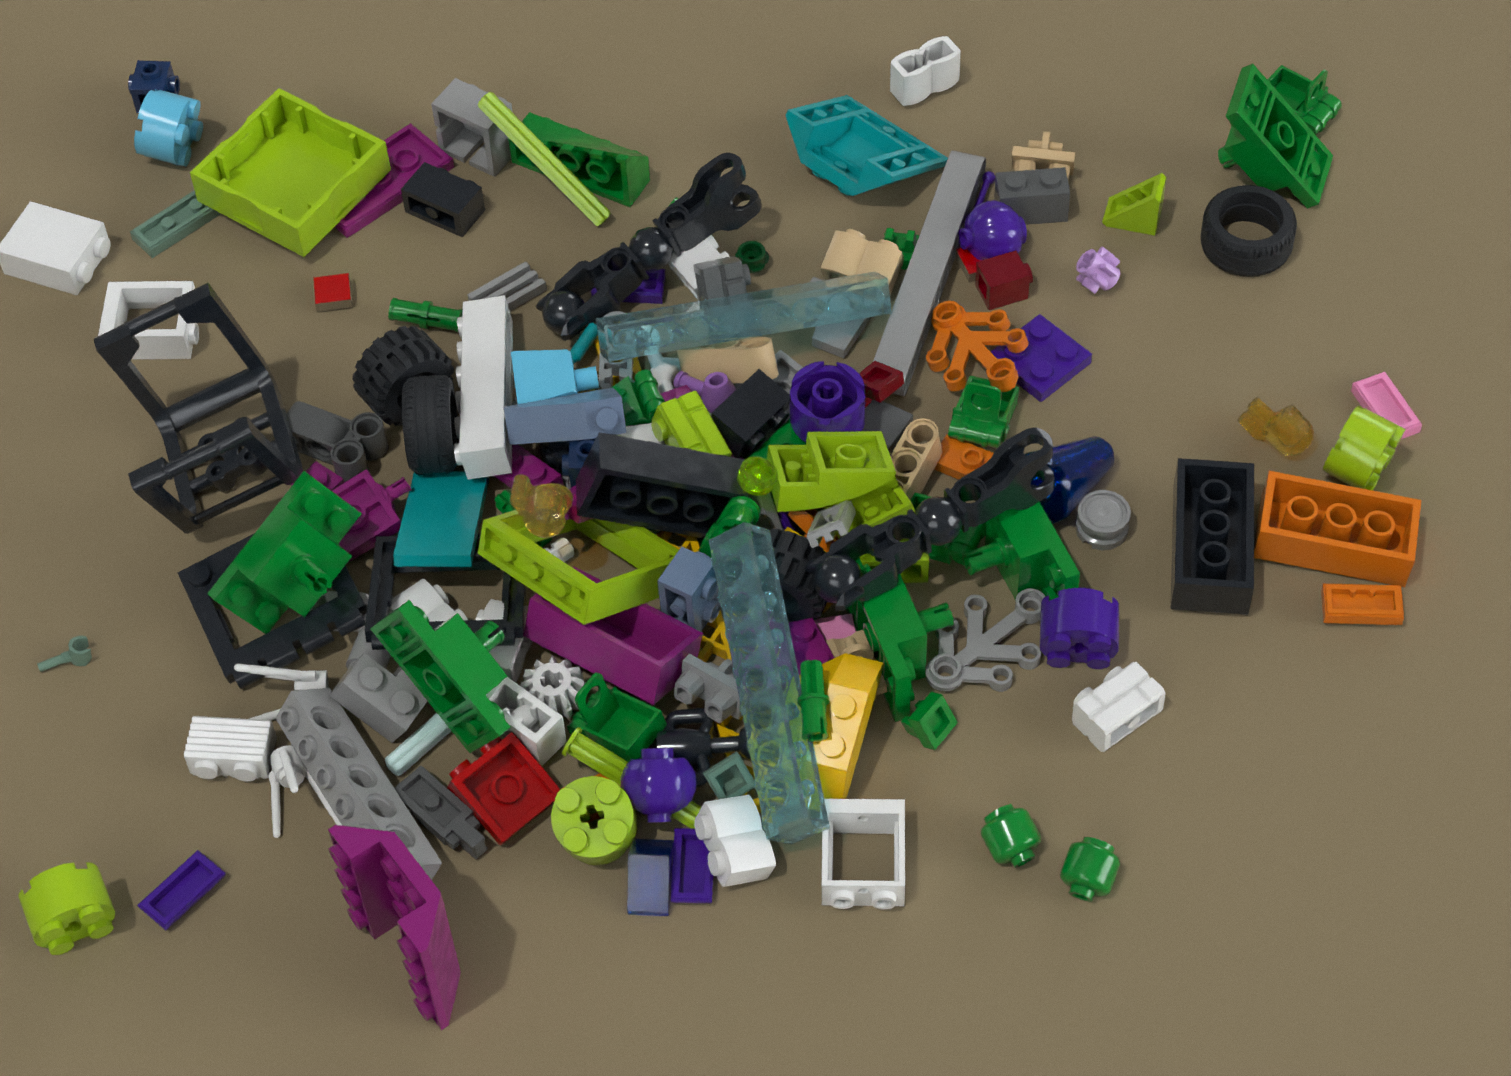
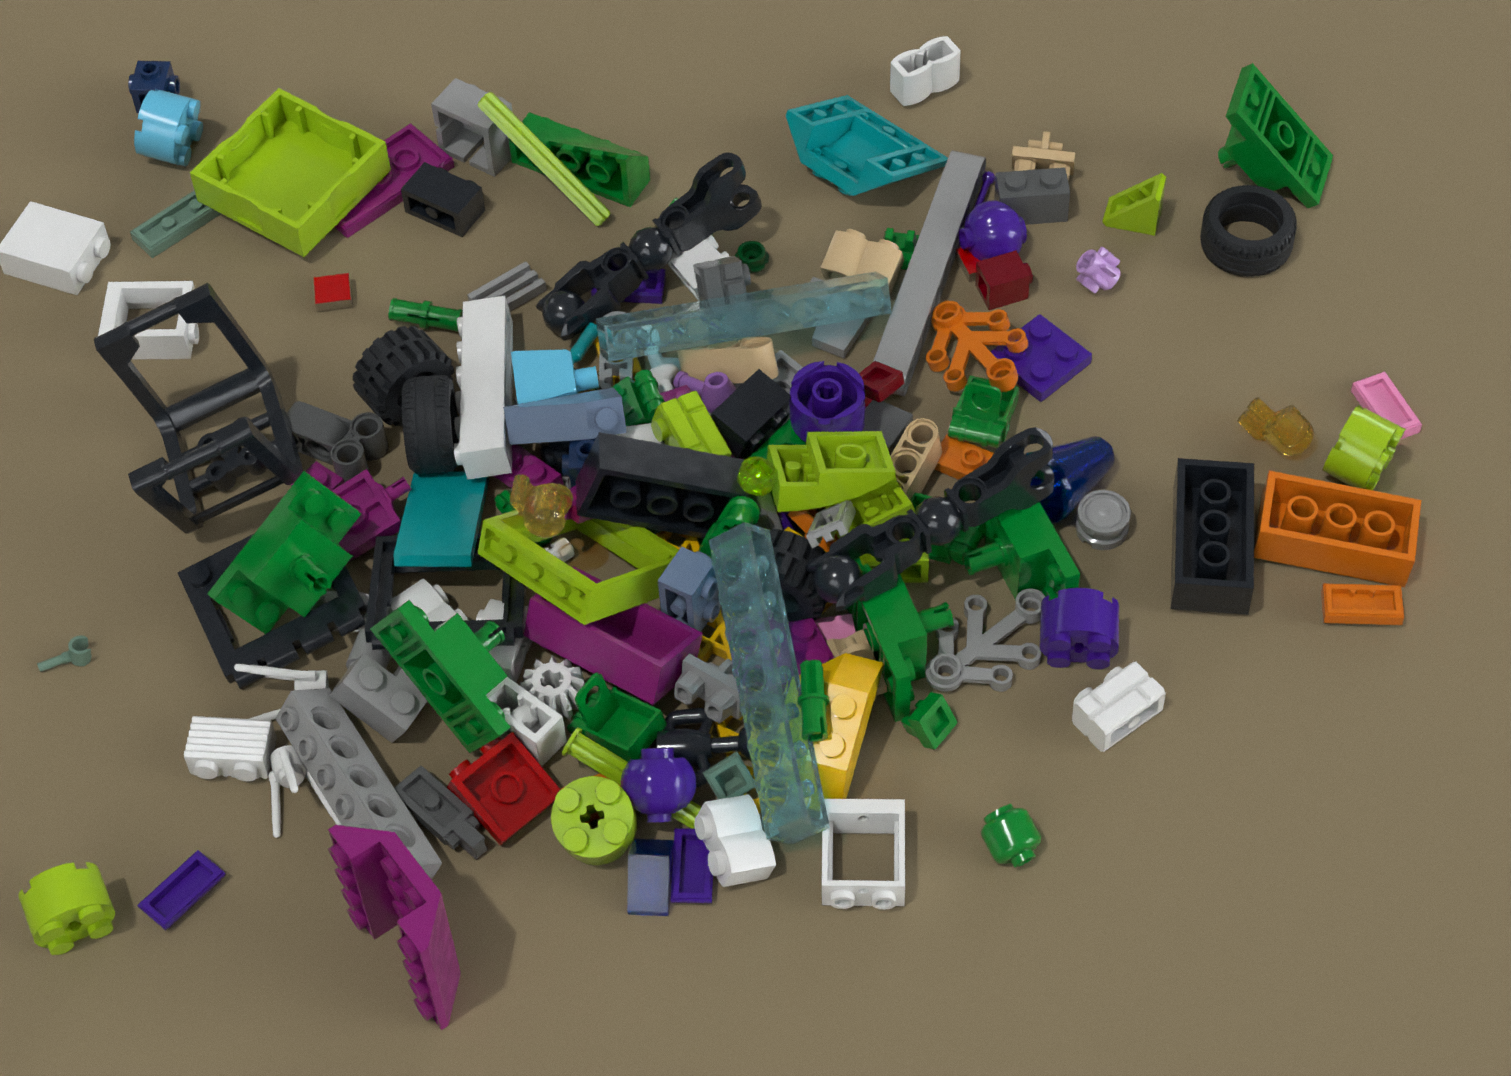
(417, 745): light aqua axle -> none
(1090, 868): green head -> none
(1307, 97): green piece -> none

